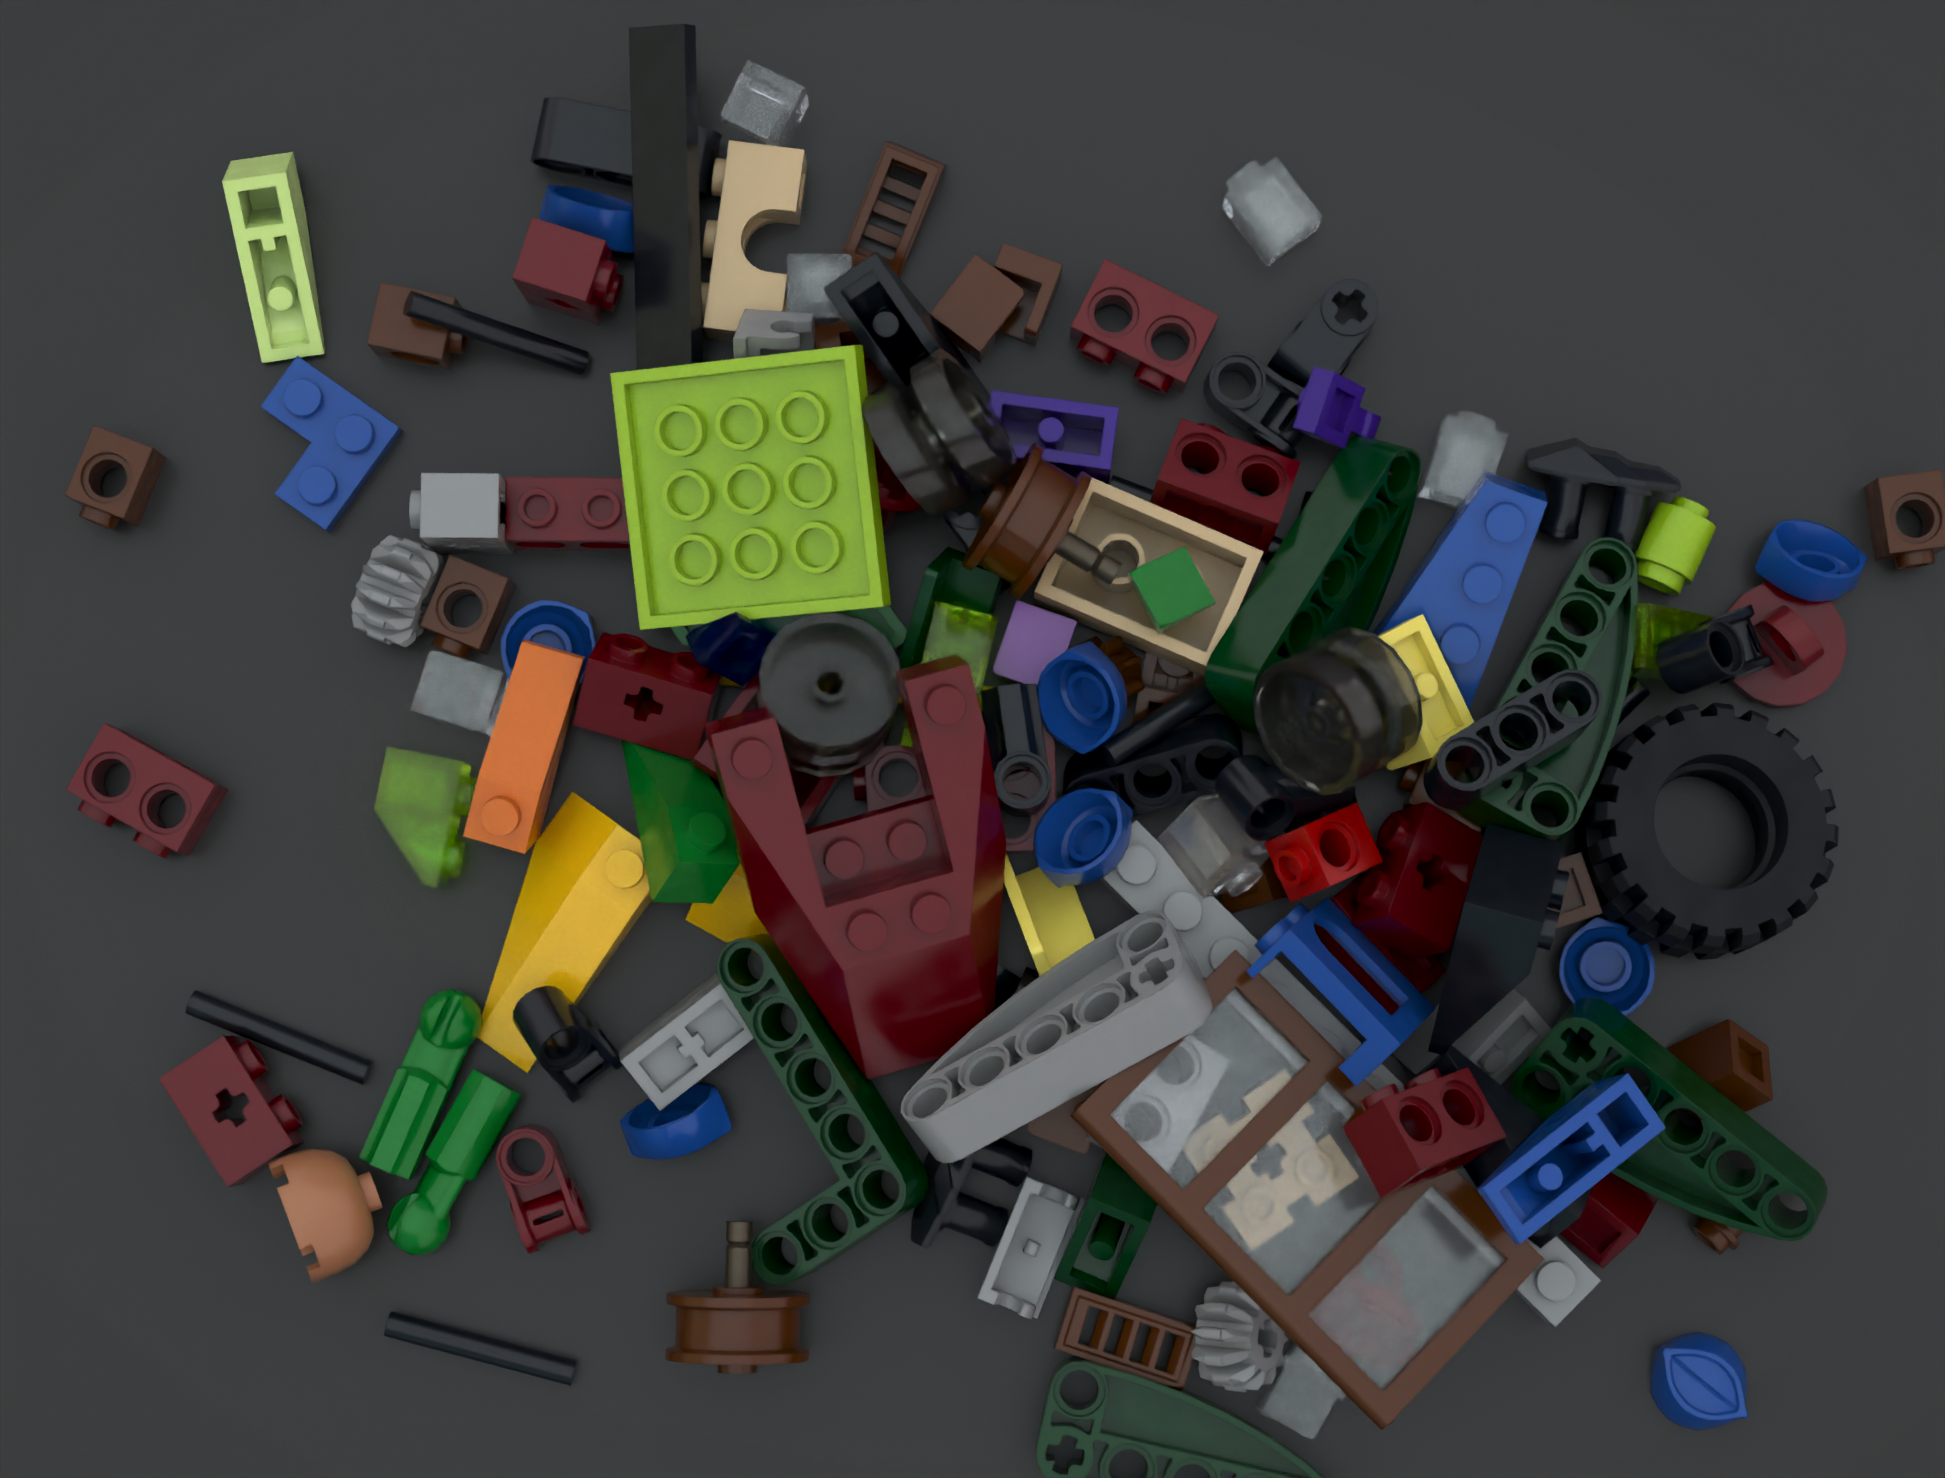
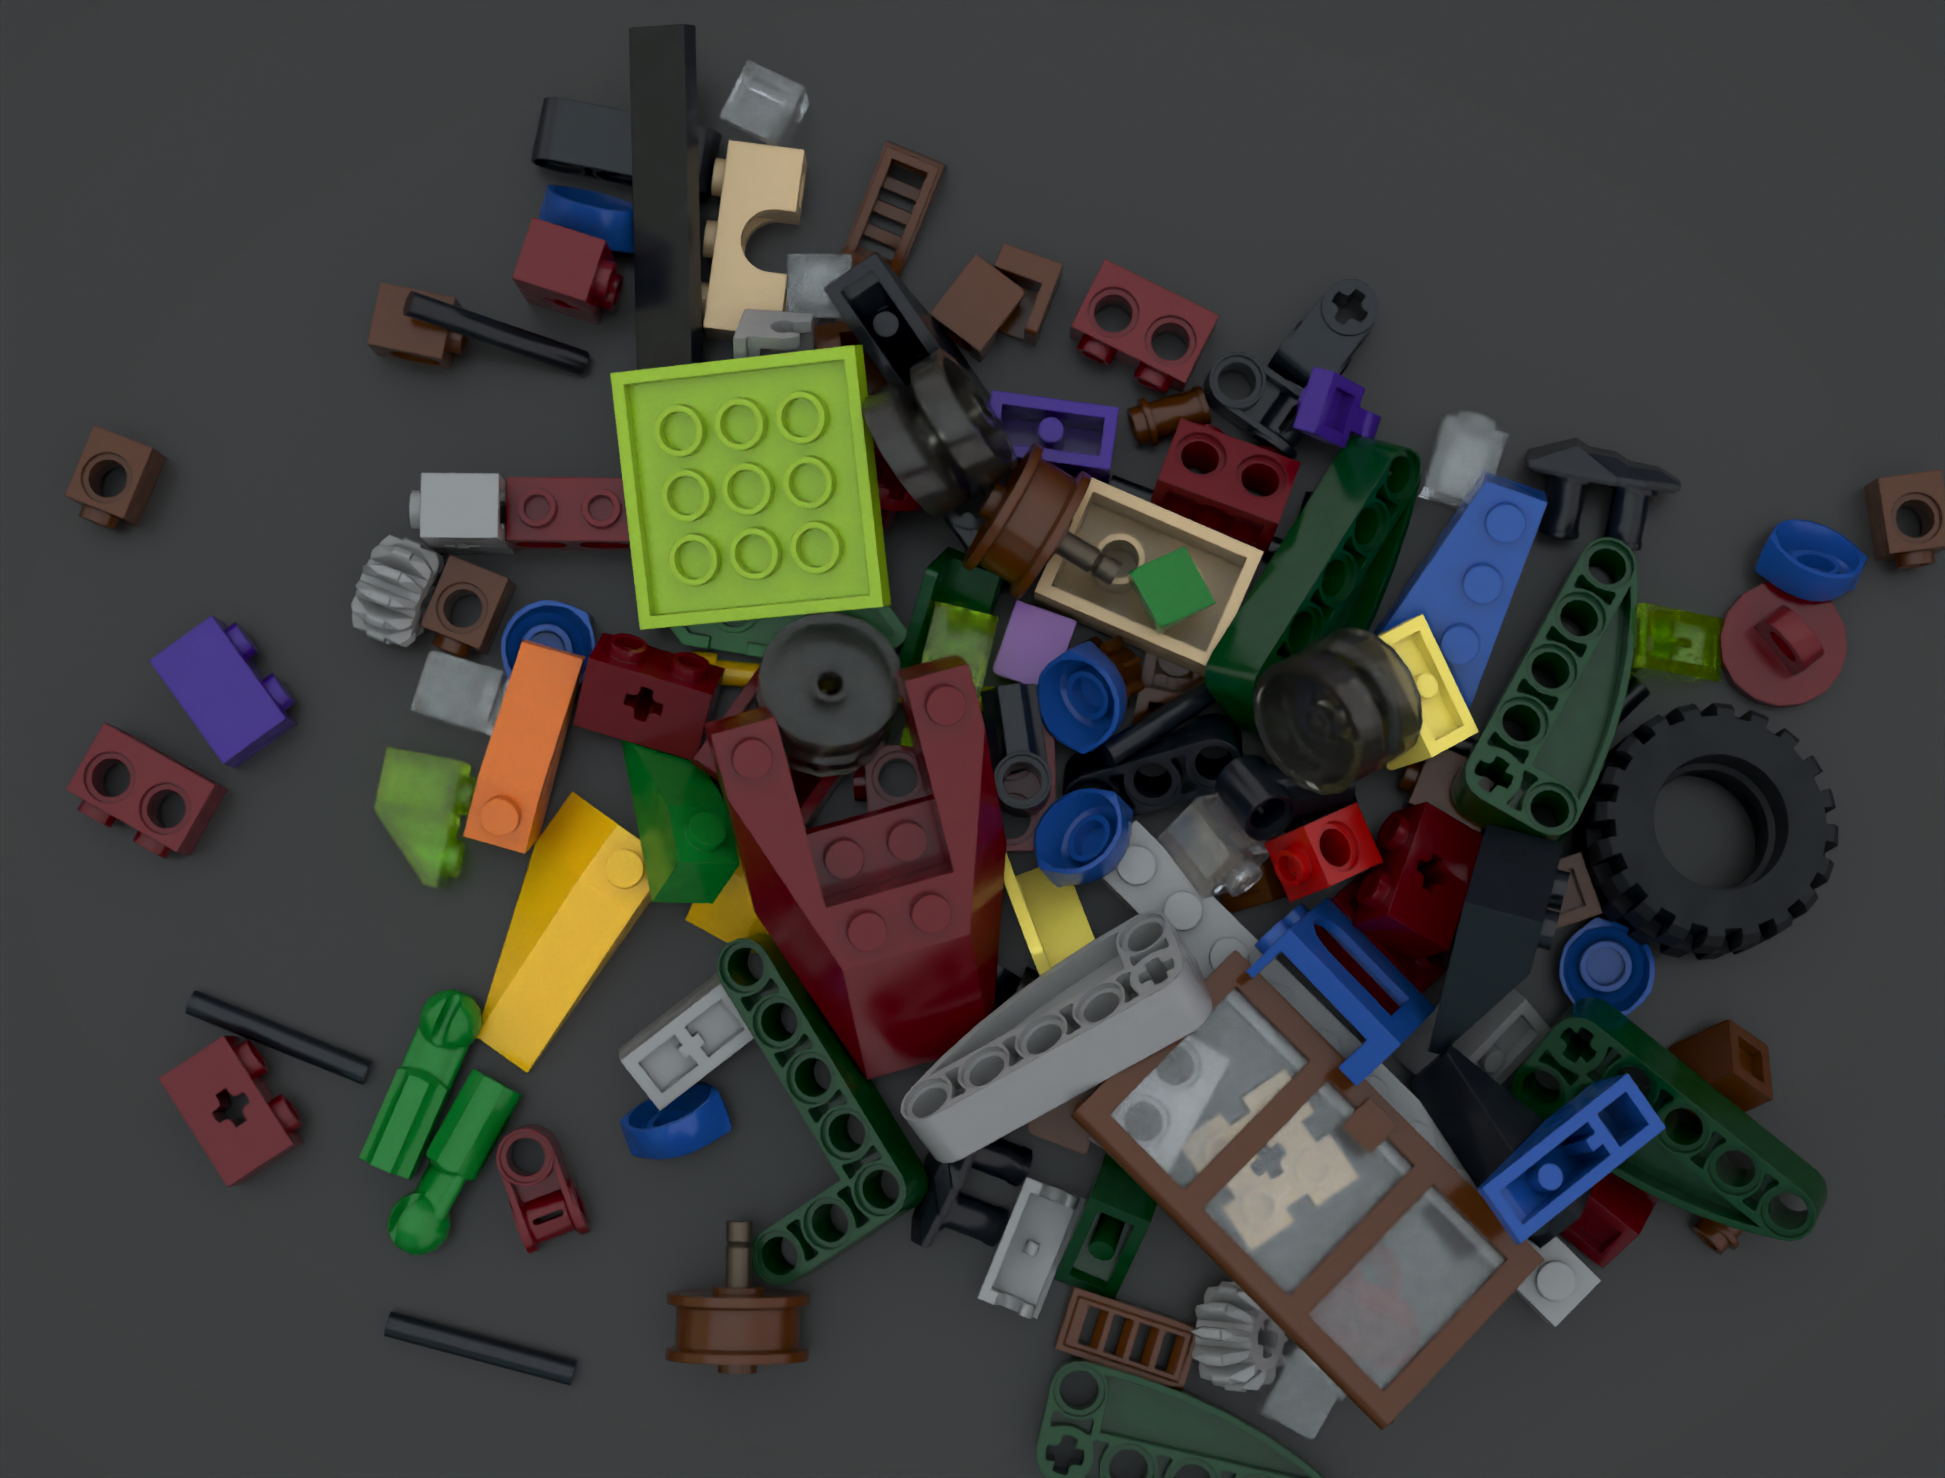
(225, 691): none -> dark purple brick
(275, 255): yellowish green slope -> none
(327, 1208): nougat cylinder -> none
(344, 438): blue plate -> none
(564, 1040): black piece -> none
(731, 646): clear blue slope -> none
(1162, 416): none -> reddish brown pin
(1270, 209): clear brick -> none
(1423, 1129): dark red brick -> none
(1533, 718): black beam -> none
(1673, 545): lime brick -> none
(1699, 1381): blue hat -> none
(1712, 653): black piece -> none

